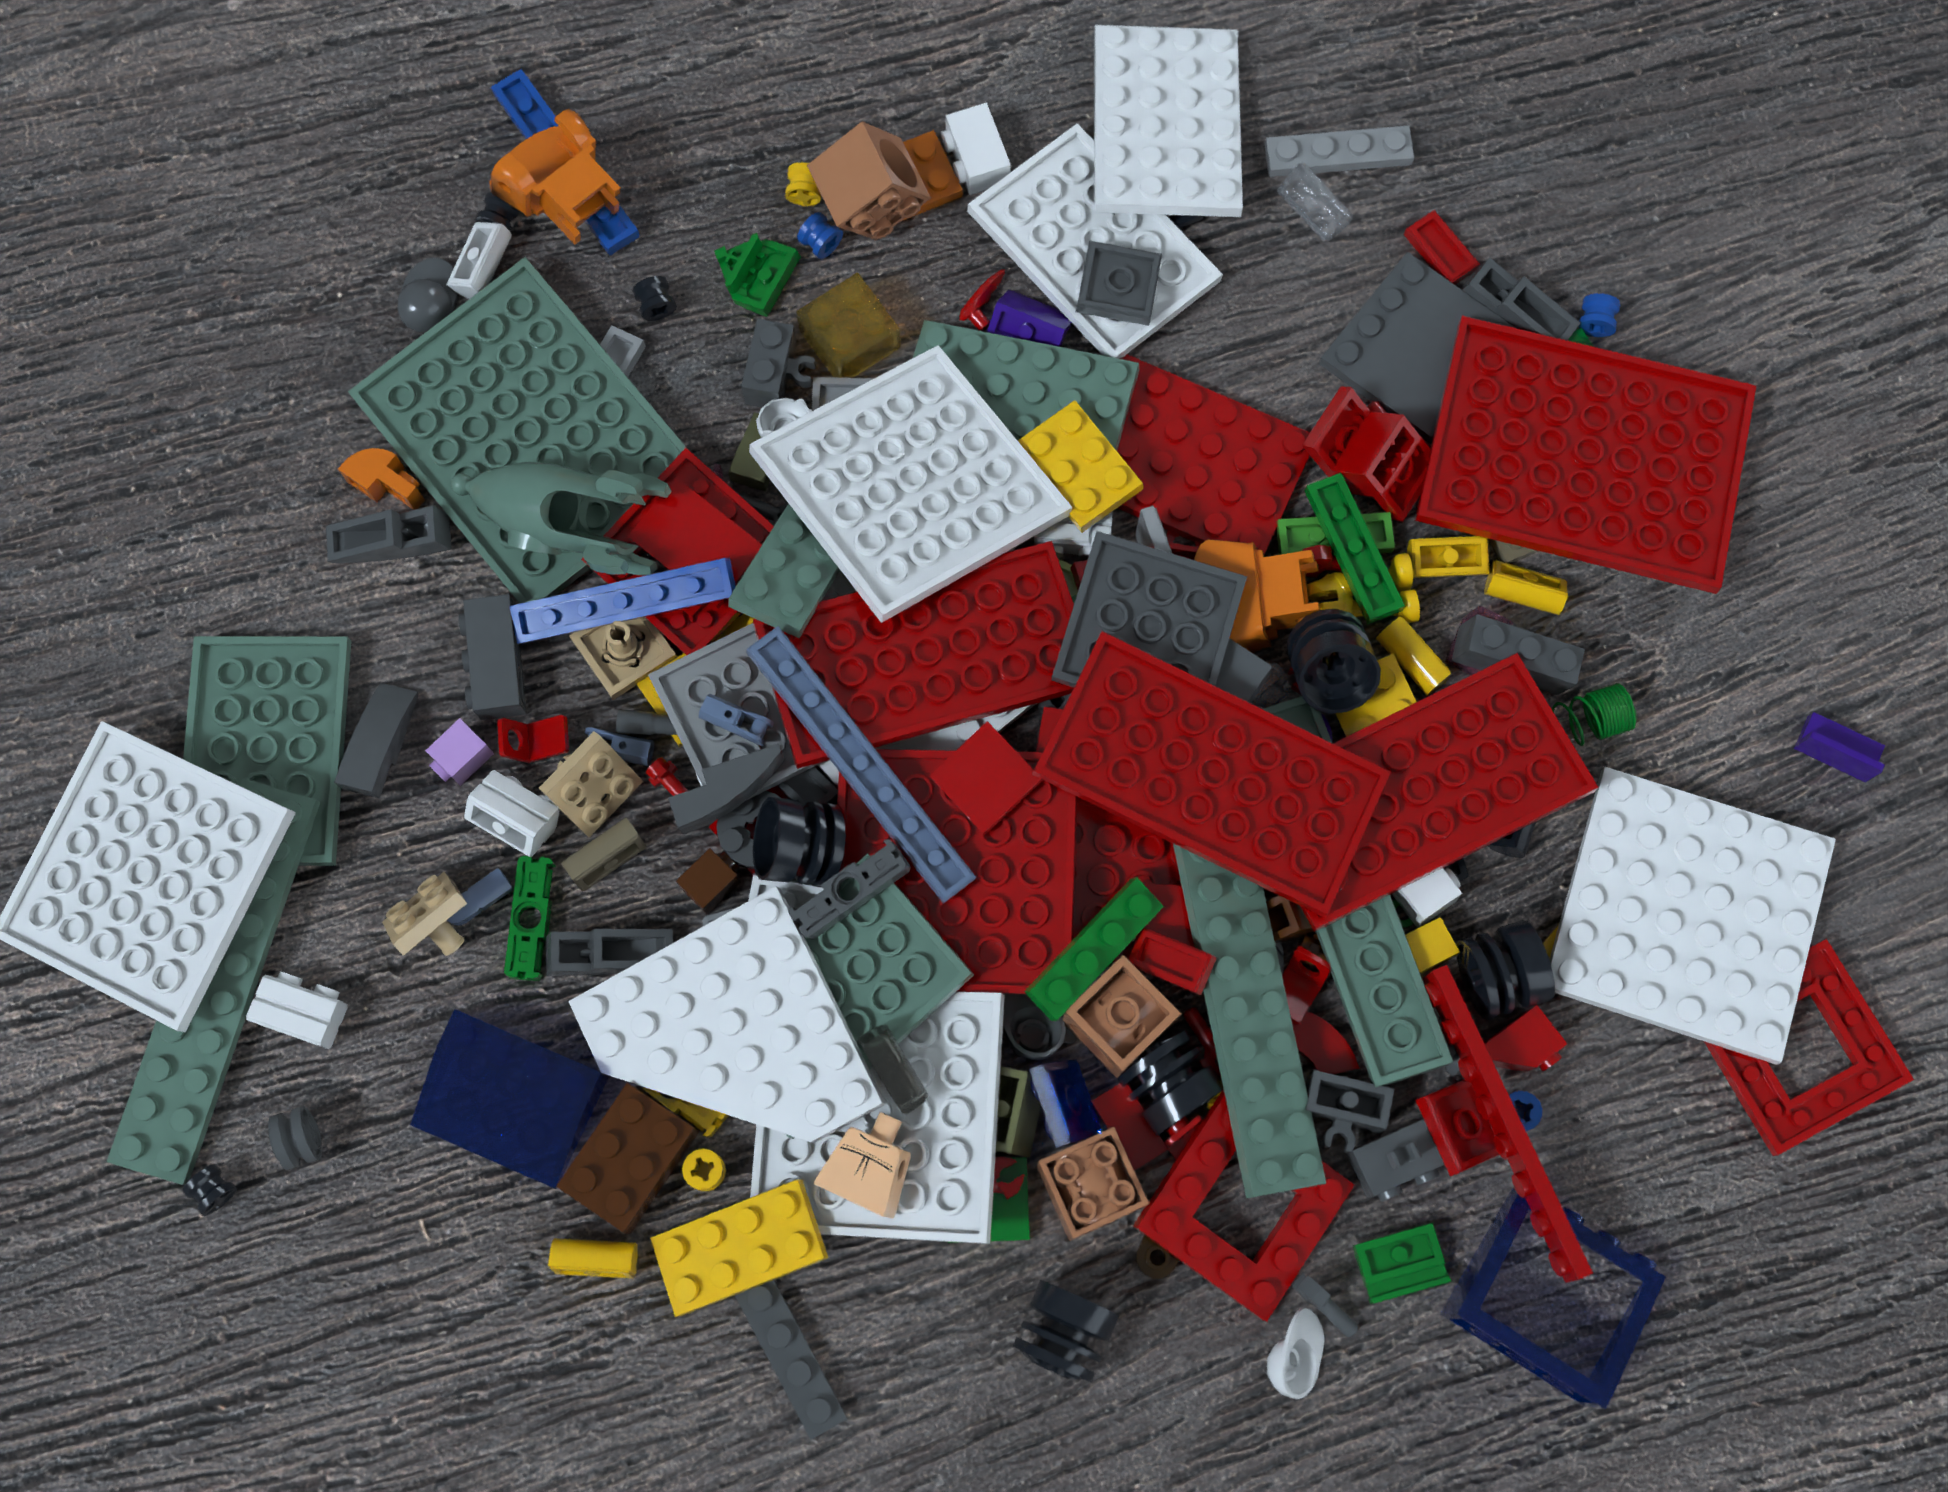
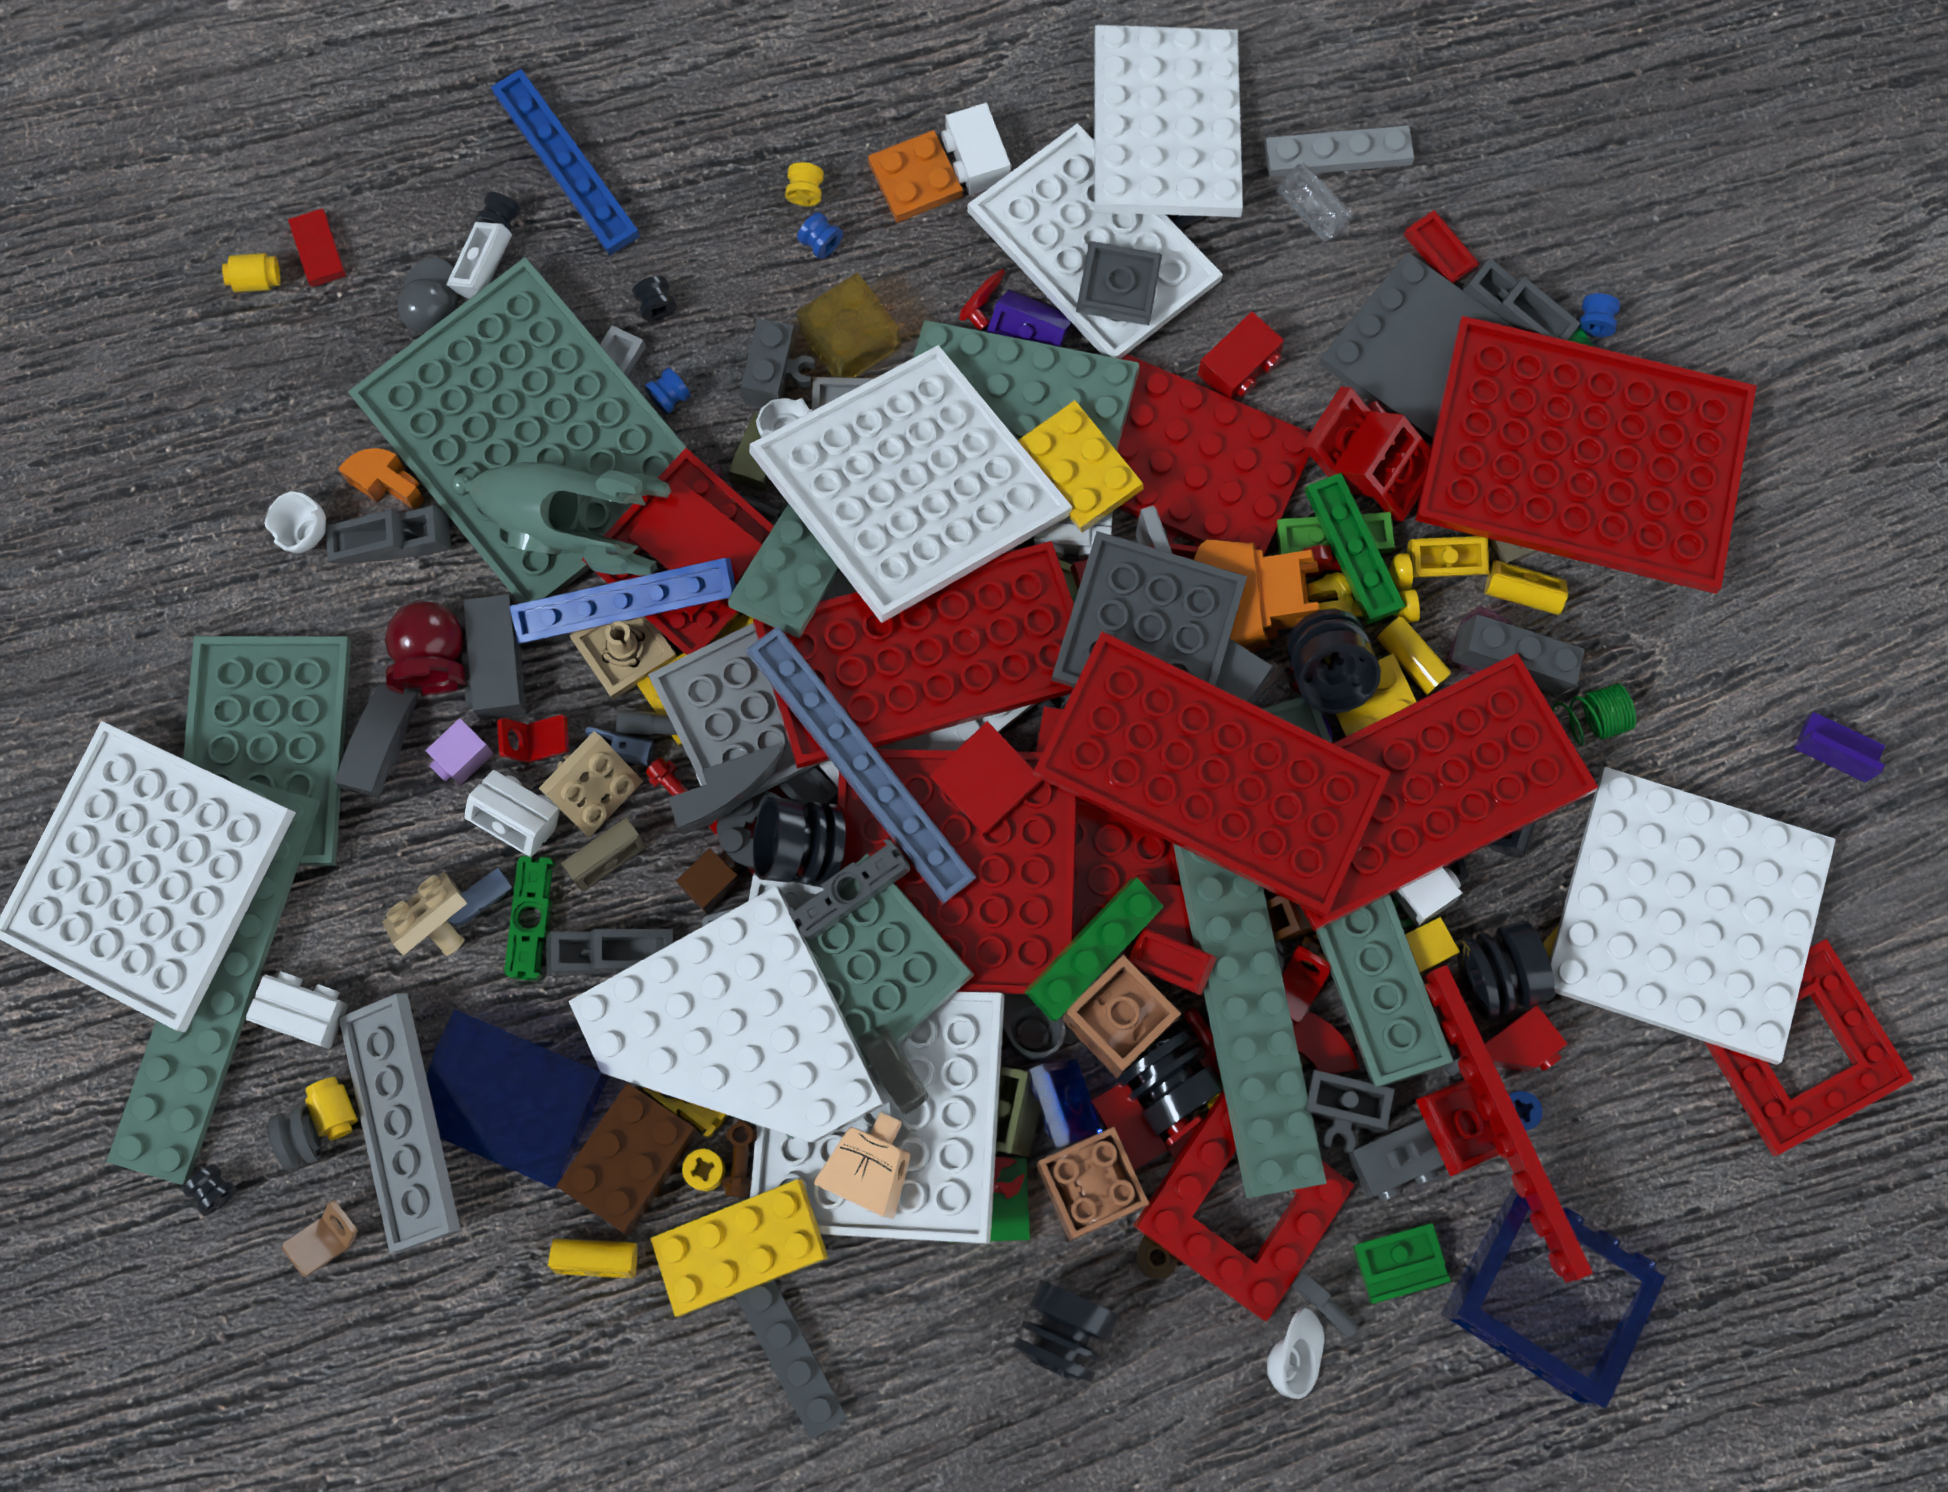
(251, 272): none -> yellow brick
(296, 522): none -> white hair
(317, 247): none -> red tile
(320, 1240): none -> medium nougat bracket
(330, 1108): none -> yellow brick
(399, 1123): none -> light grey plate
(424, 645): none -> dark red tile
(556, 176): orange piece -> none
(667, 391): none -> blue wheel
(730, 717): sand blue bar -> none
(742, 1137): none -> reddish brown bar
(757, 272): green slope -> none
(869, 181): nougat brick -> none
(1241, 357): none -> red brick

